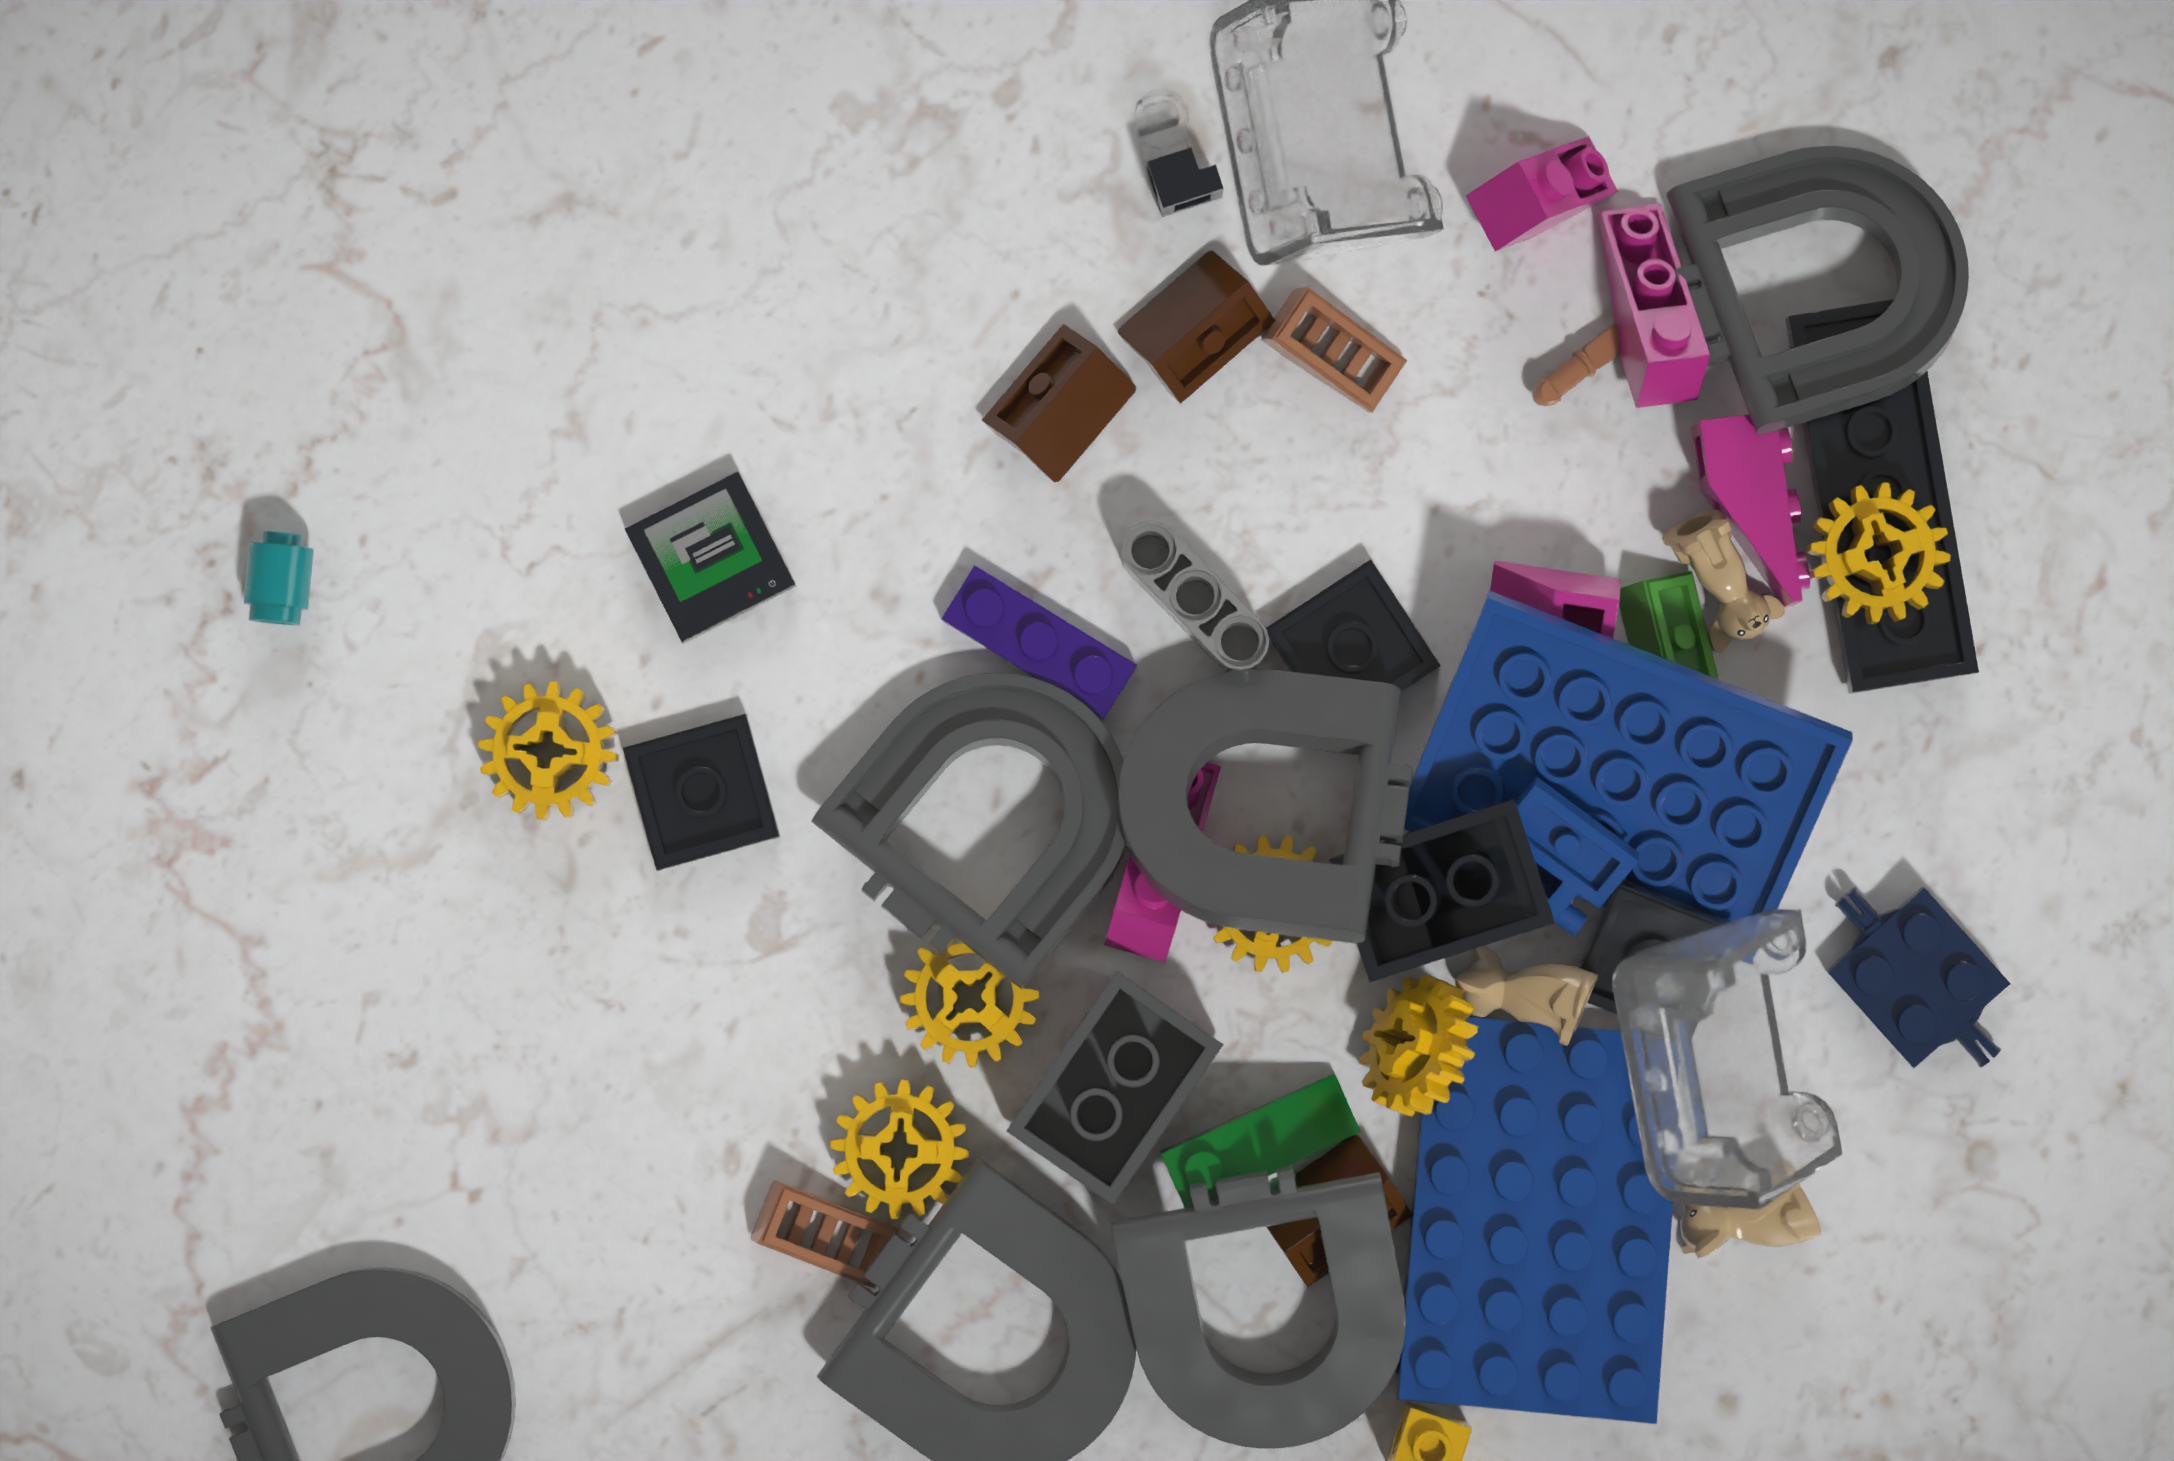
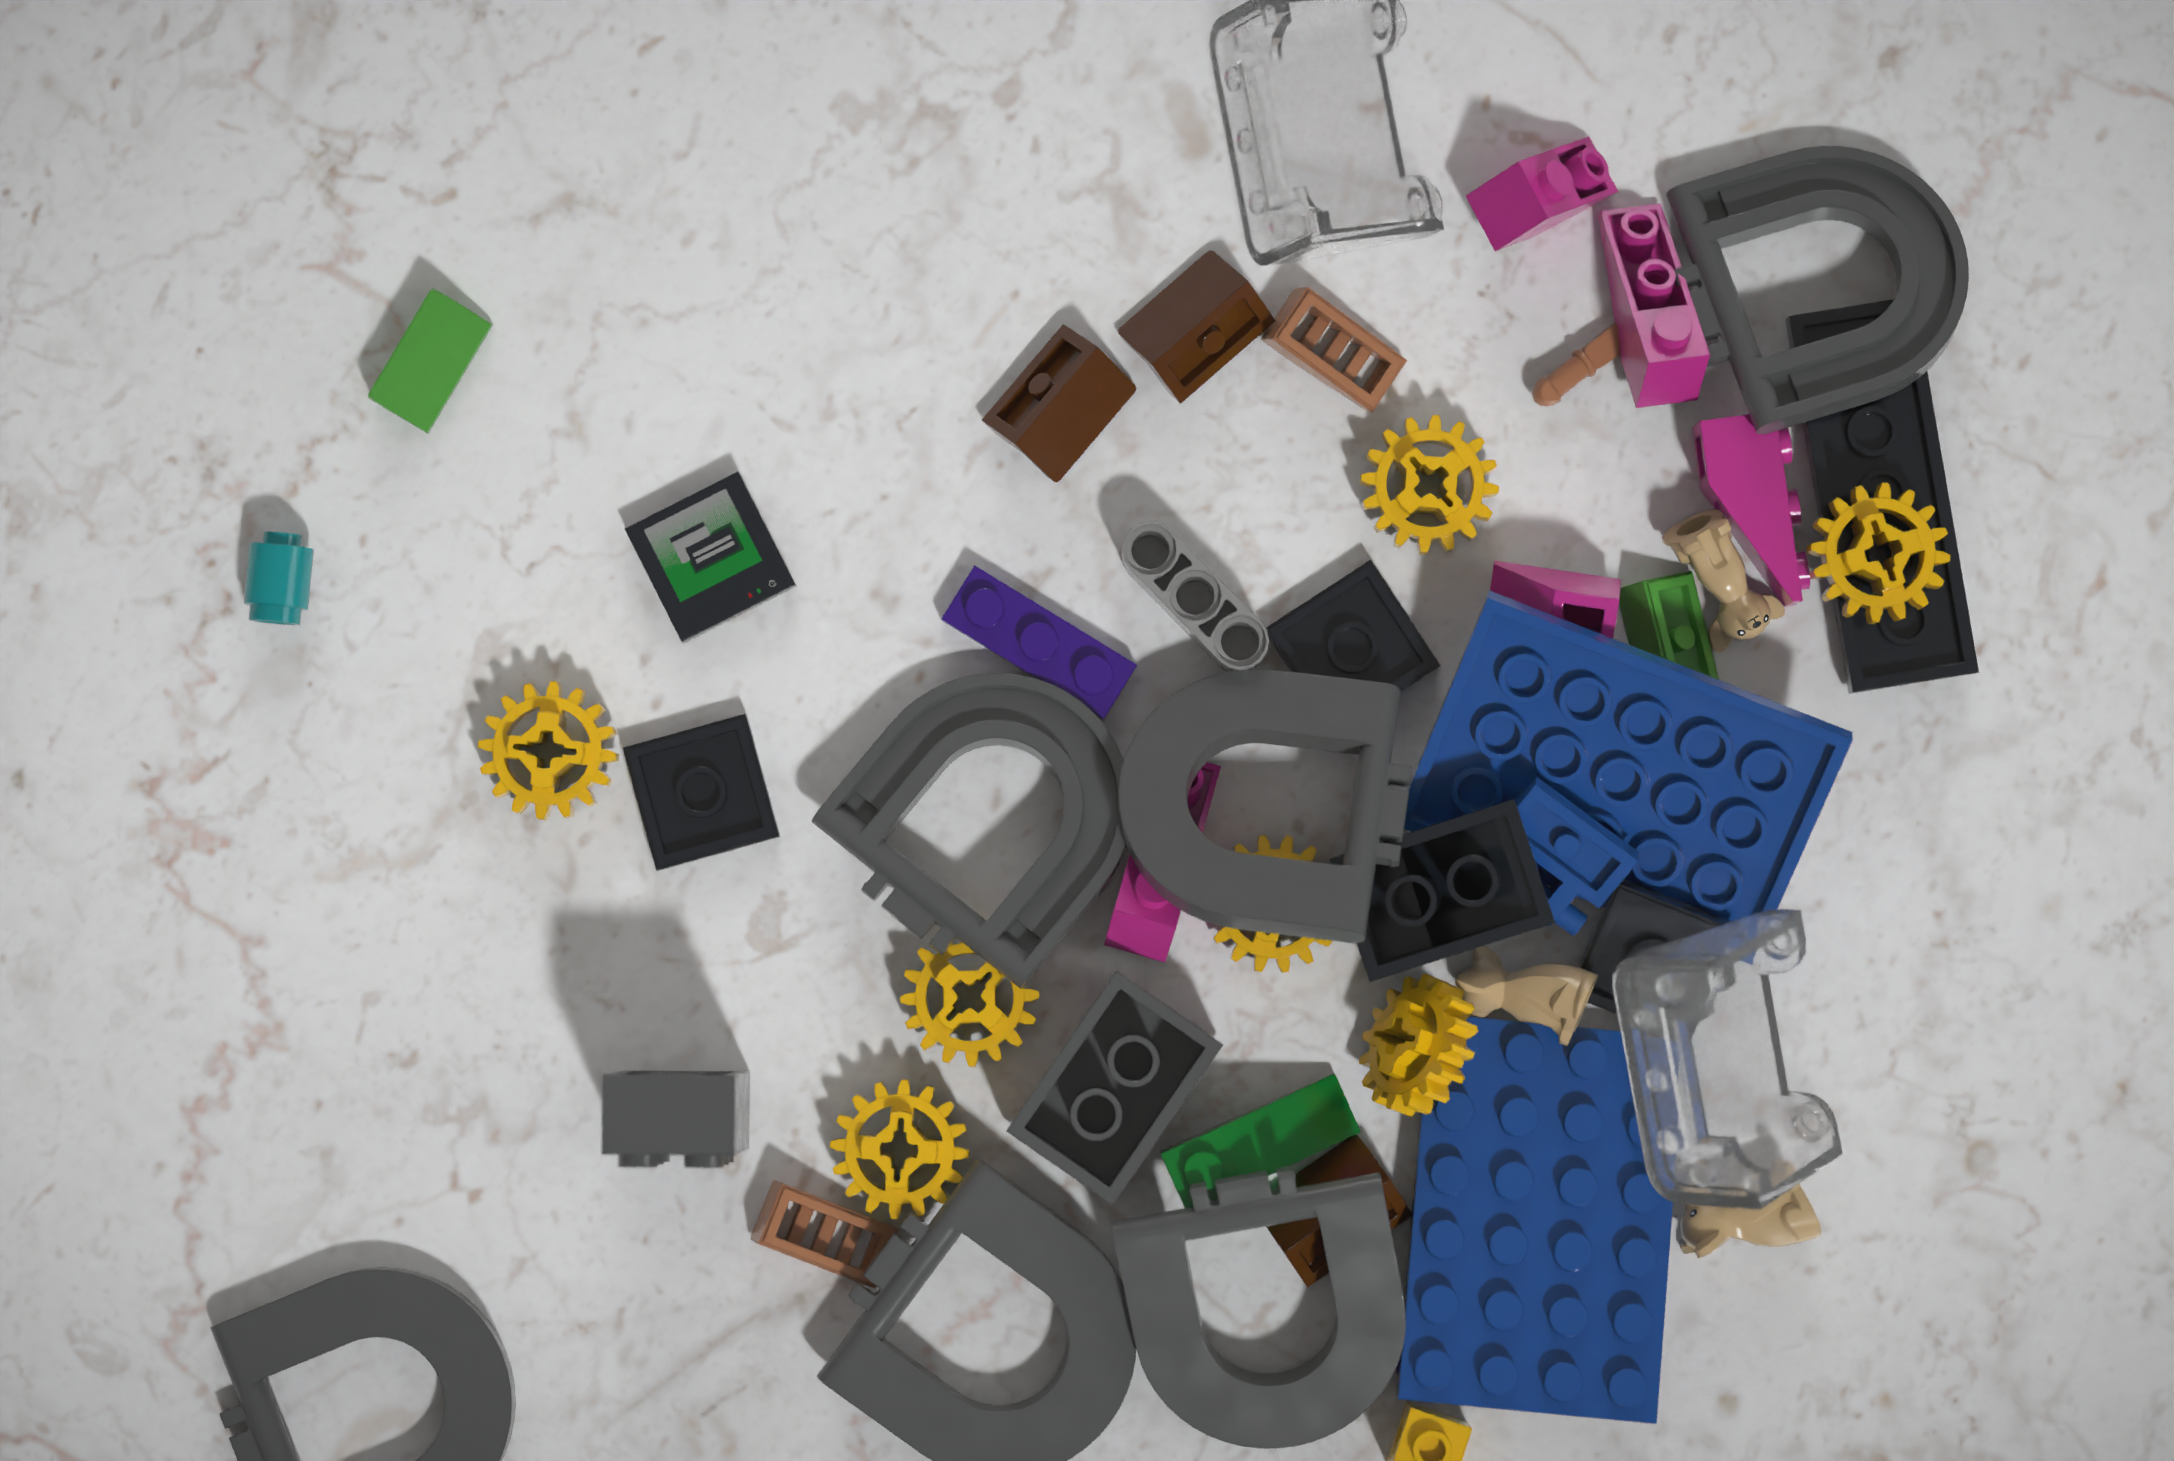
(429, 360): none -> bright green slope
(675, 1114): none -> dark grey brick
(1162, 137): leg -> none
(1450, 507): none -> yellow gear
(1918, 977): dark blue plate -> none

